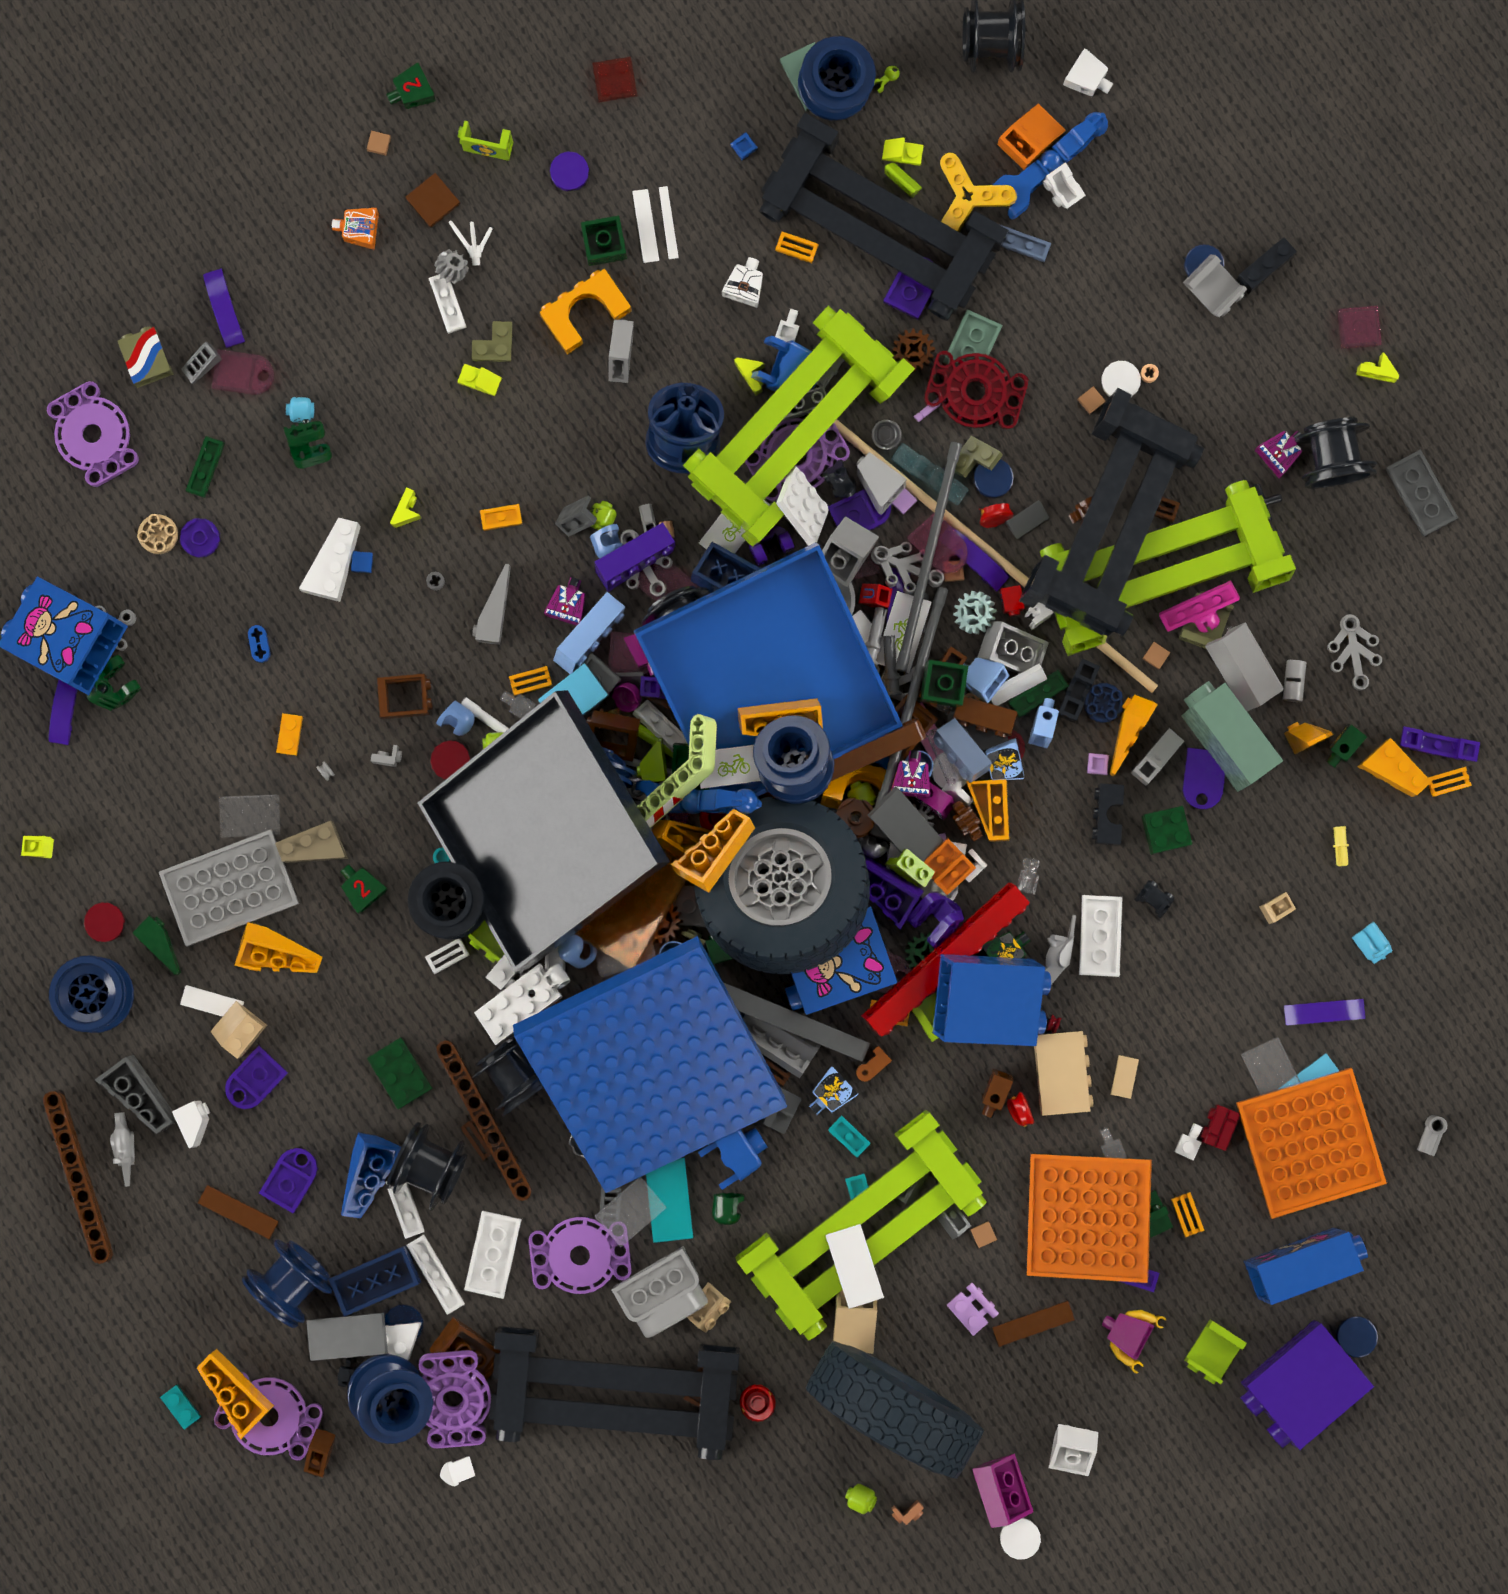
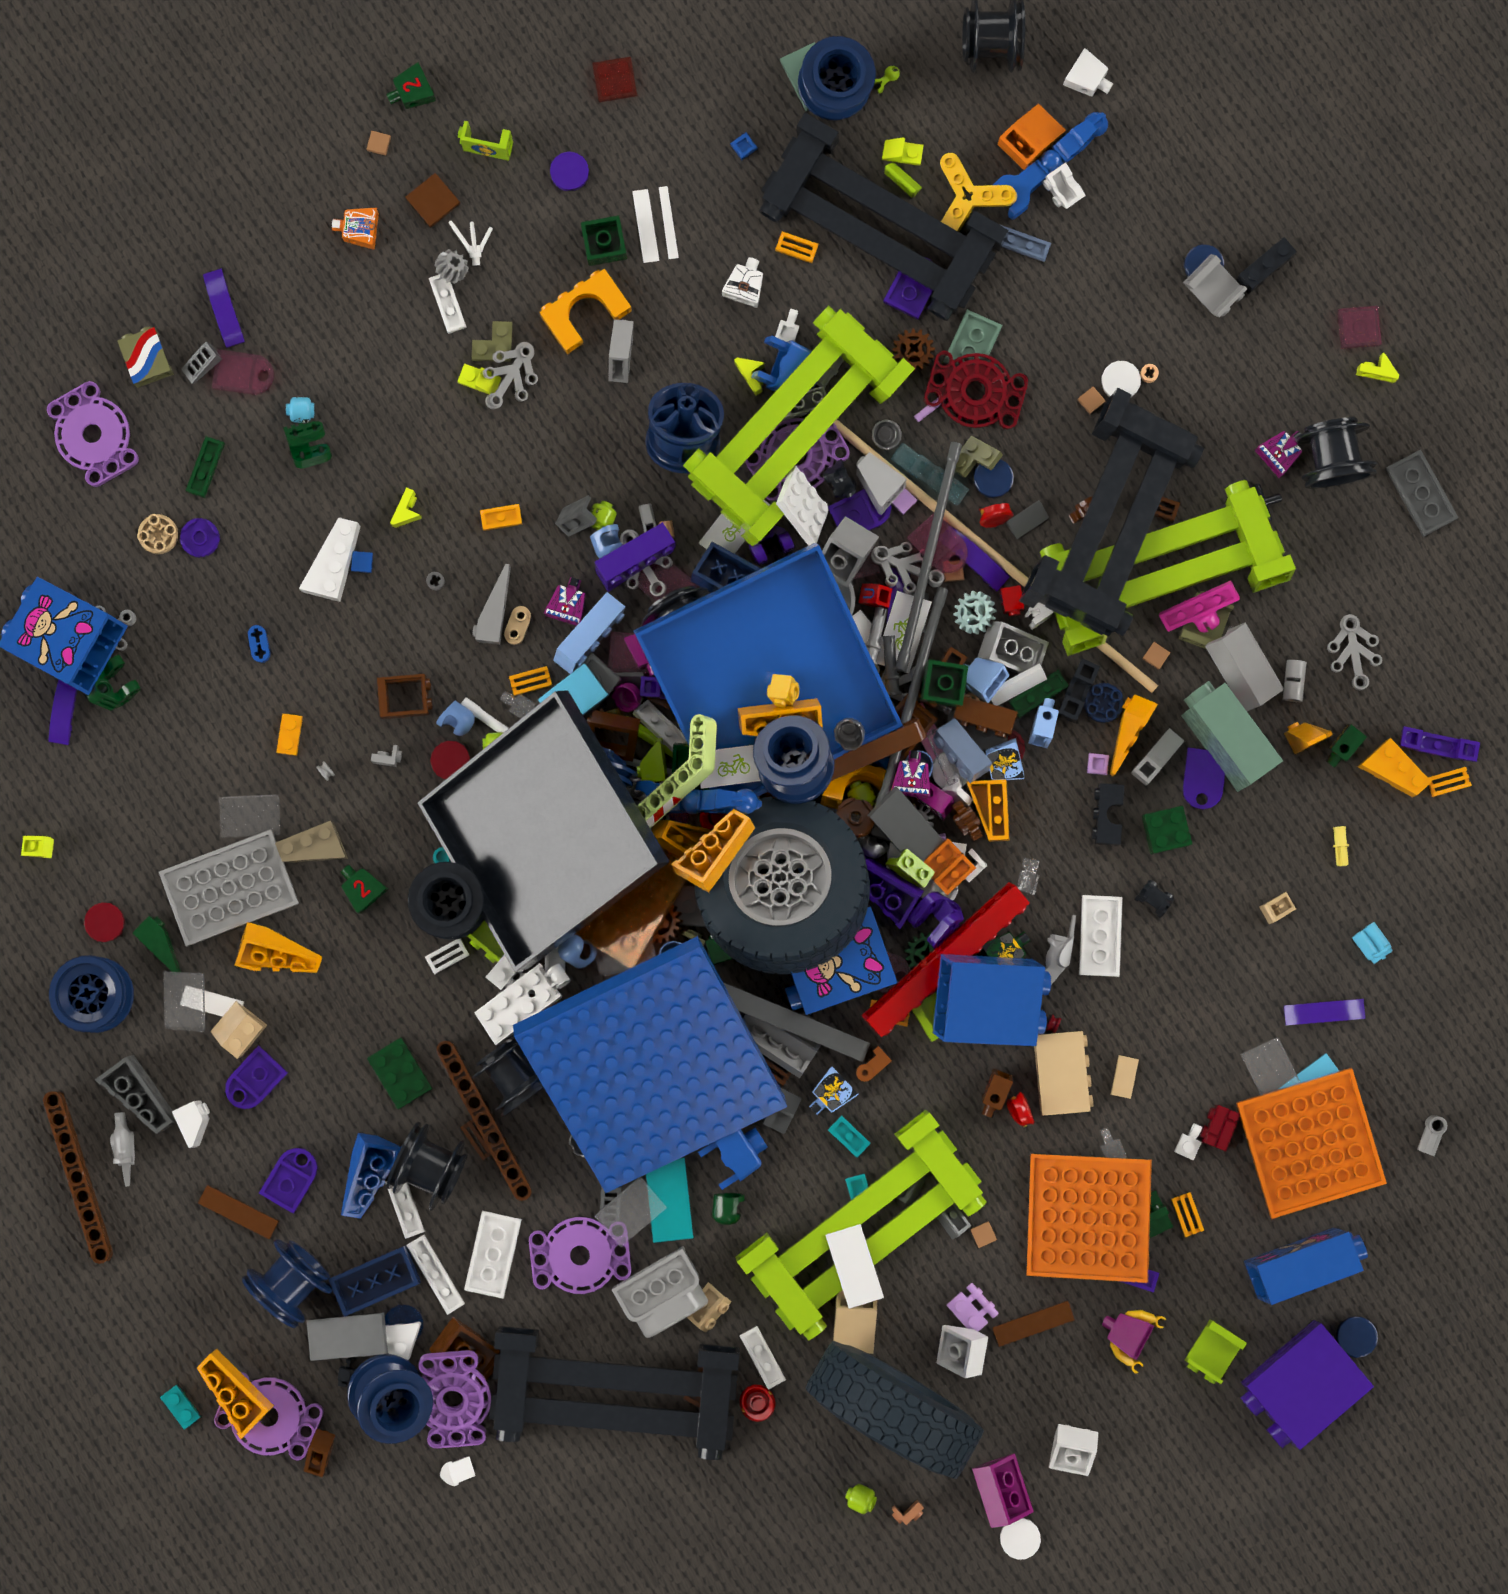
(184, 1001): none -> clear piece
(512, 373): none -> light grey plant
(518, 625): none -> tan plate
(762, 1357): none -> white tile
(783, 690): none -> yellow brick
(849, 733): none -> flat silver hair
(962, 1350): none -> white slope

